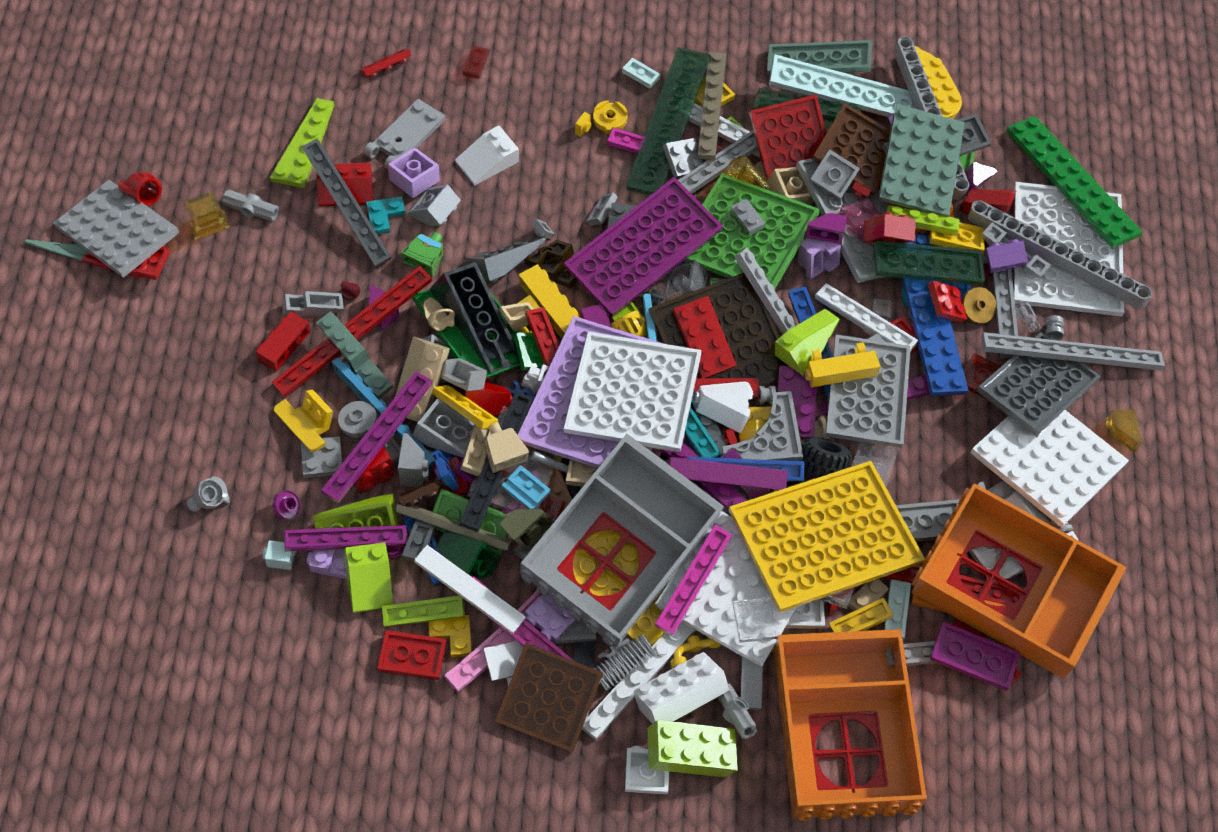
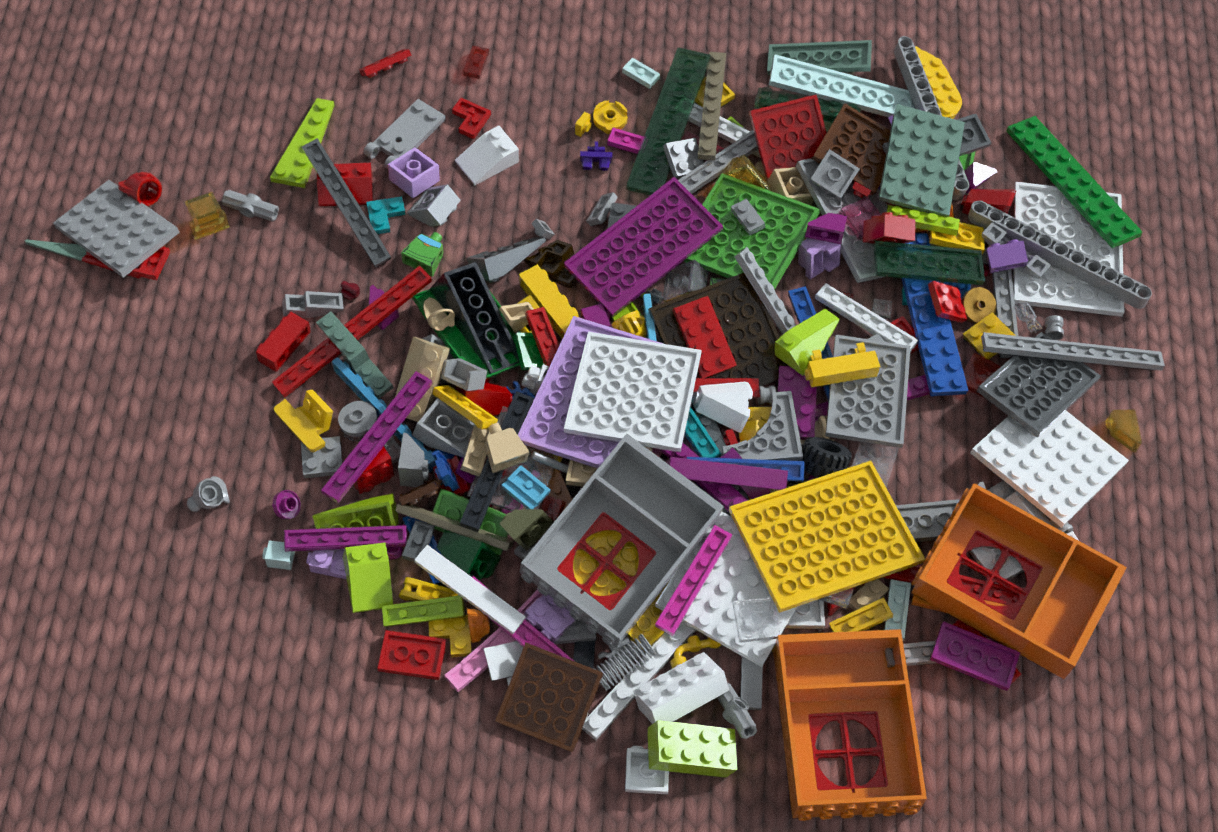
(424, 590): none -> yellow plate
(474, 116): none -> red plate
(478, 624): none -> orange plate
(595, 154): none -> dark purple hips
(989, 324): none -> yellow plate

